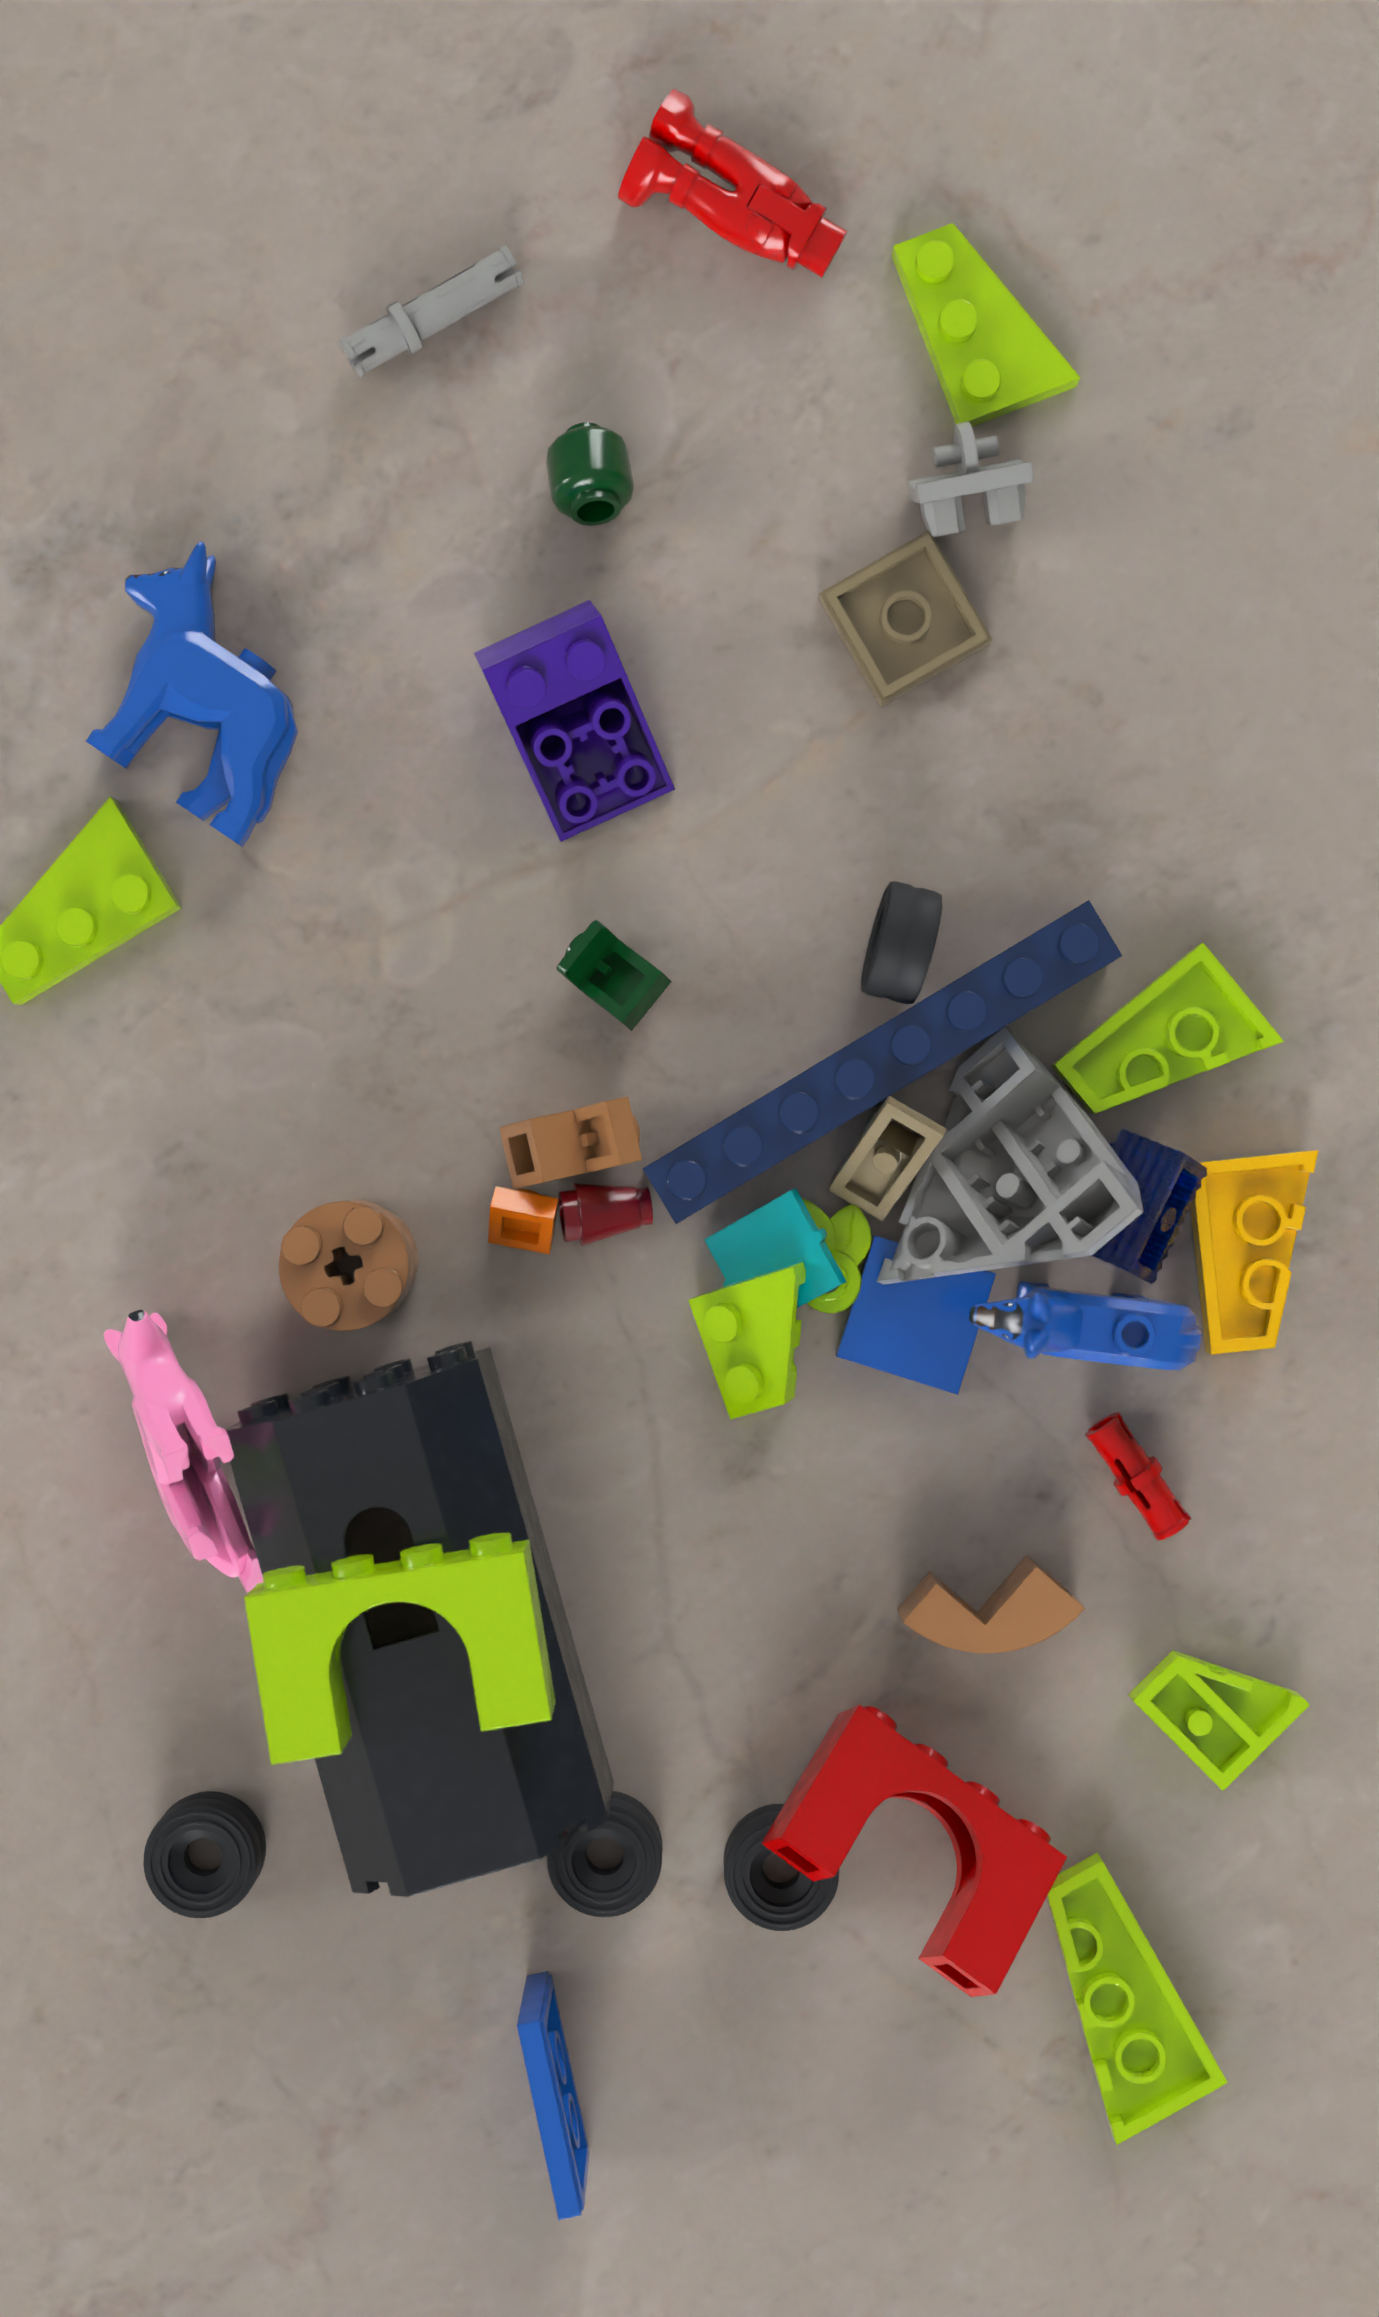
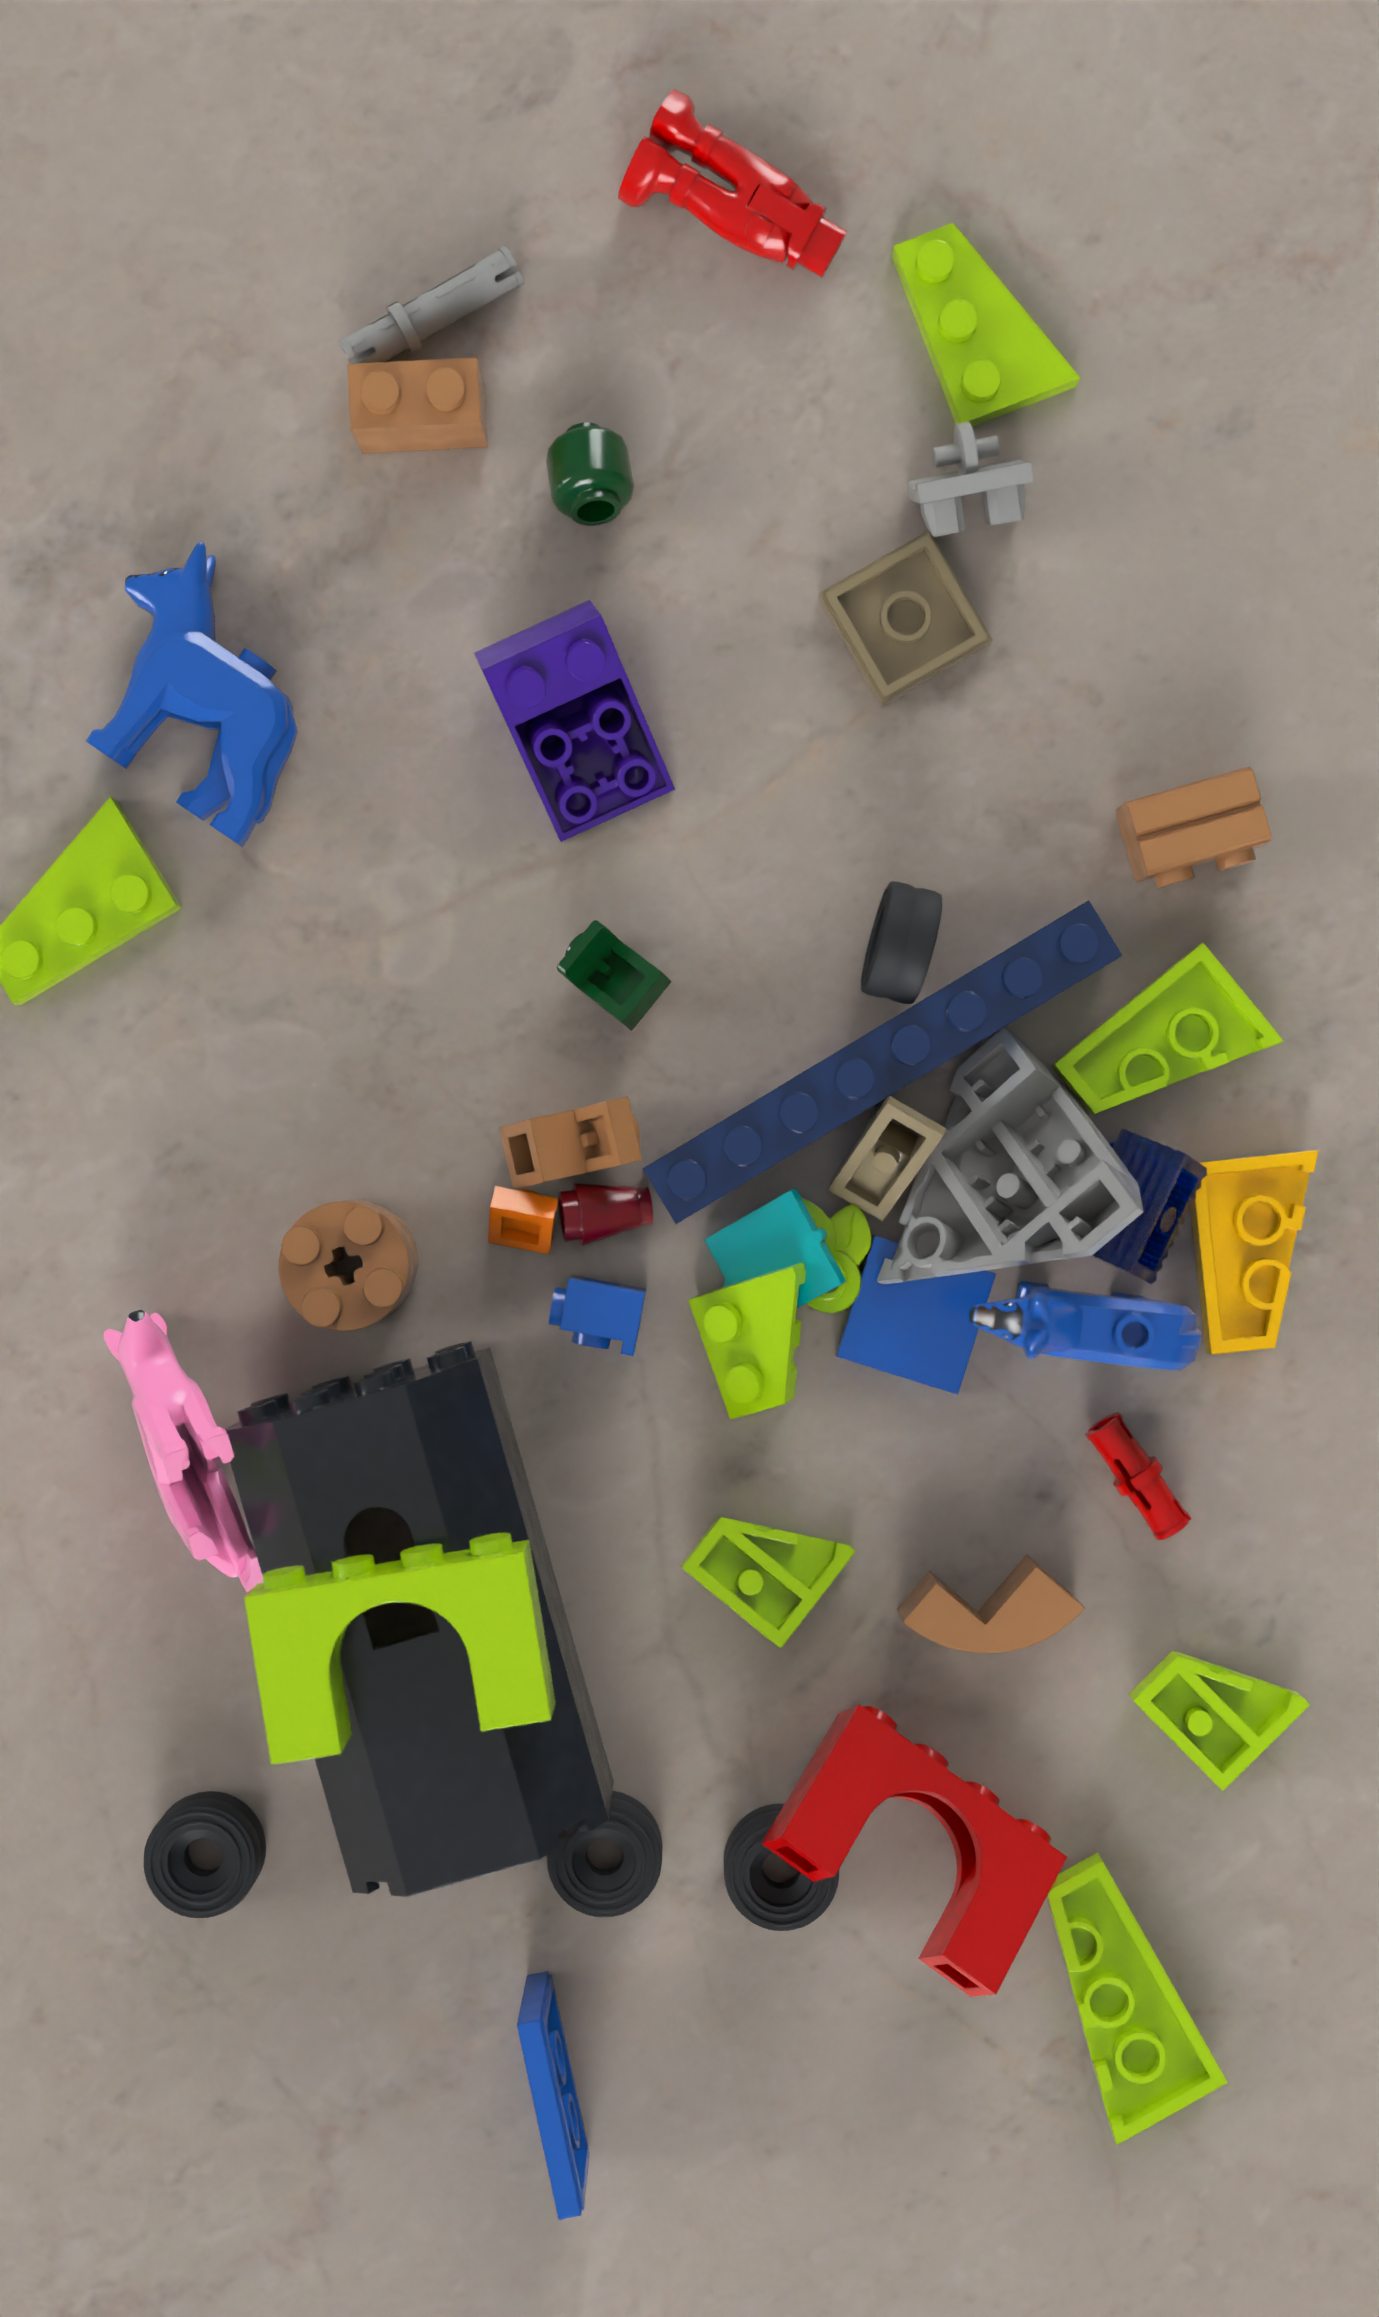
(417, 405): none -> medium nougat brick
(598, 1312): none -> blue brick
(765, 1573): none -> lime wing
(1193, 826): none -> medium nougat brick

